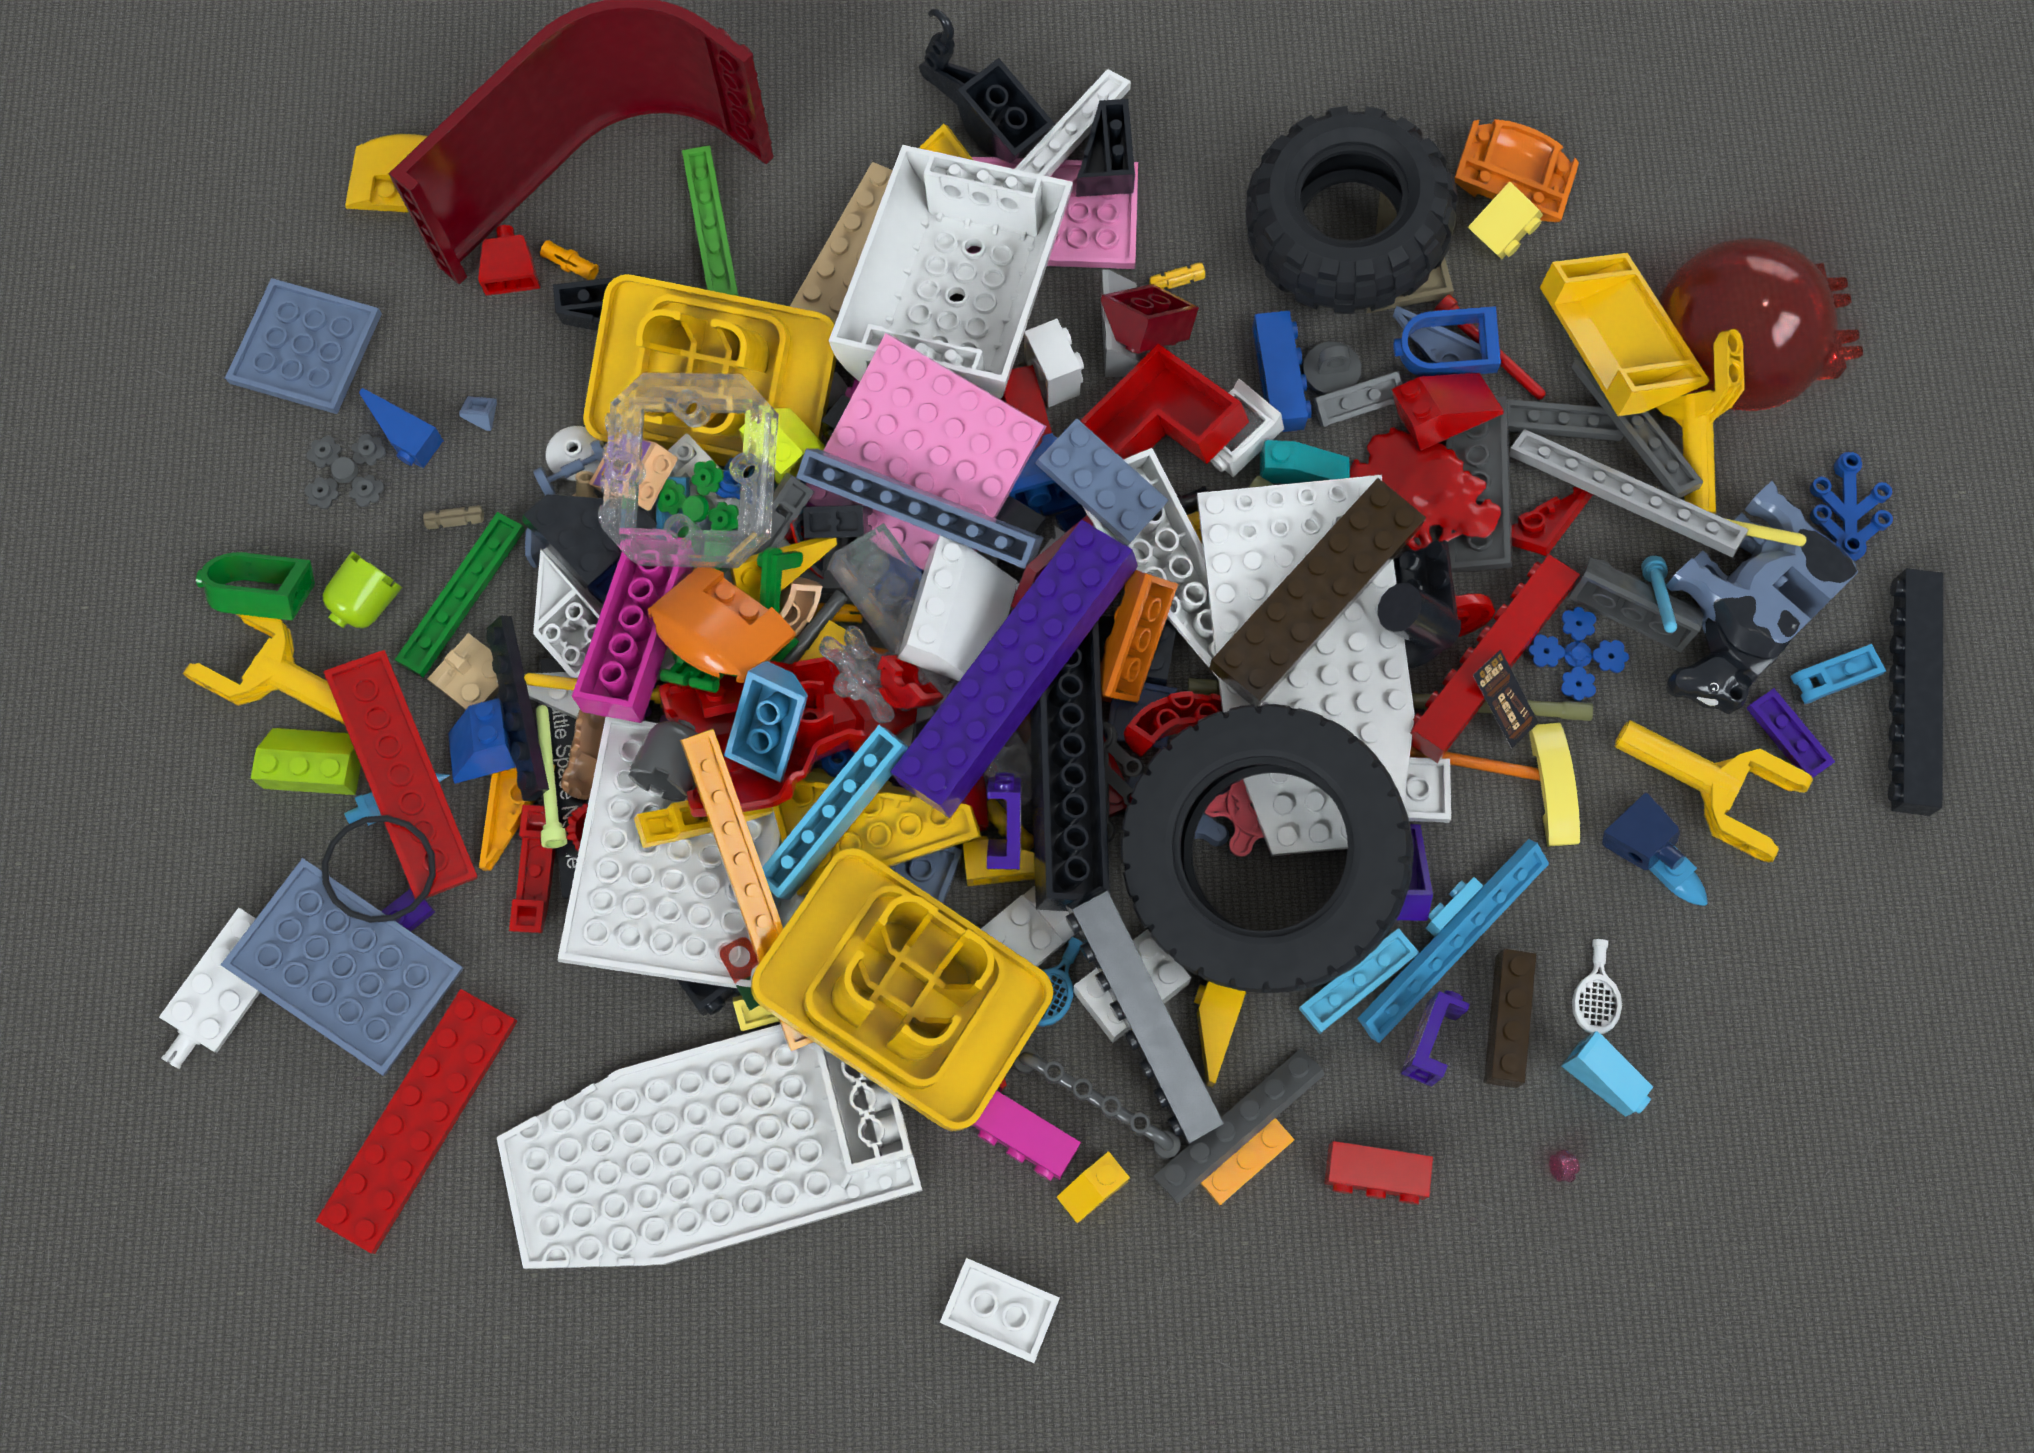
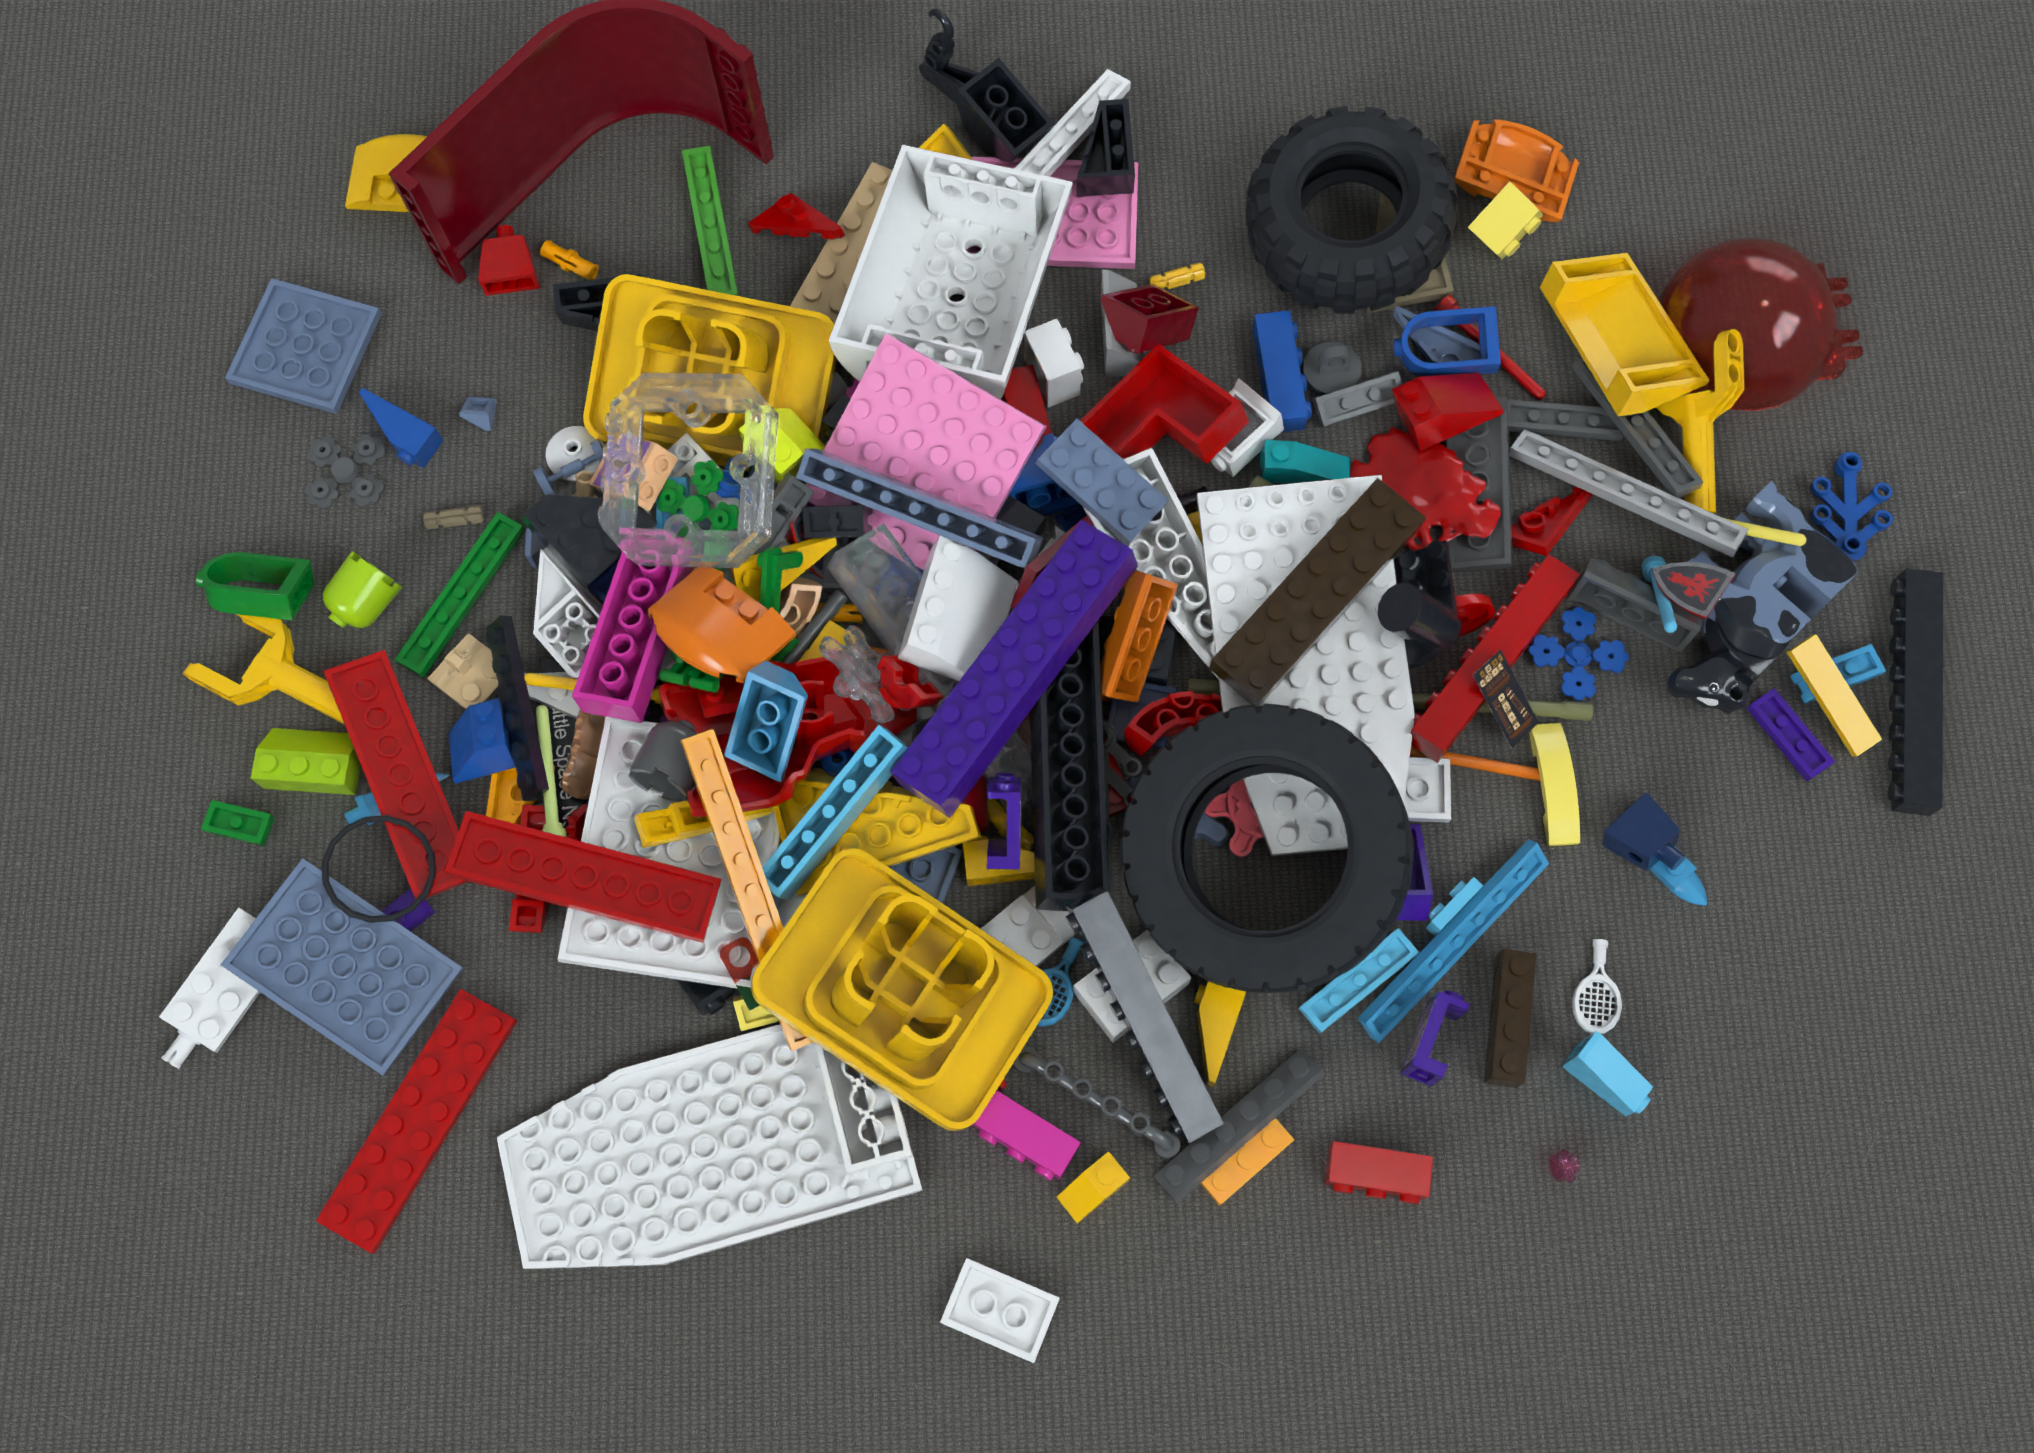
(237, 823): none -> green plate
(583, 876): none -> red plate
(795, 218): none -> red wing
(1693, 585): none -> shield
(1716, 782): yellow piece -> none
(1834, 695): none -> yellow tile

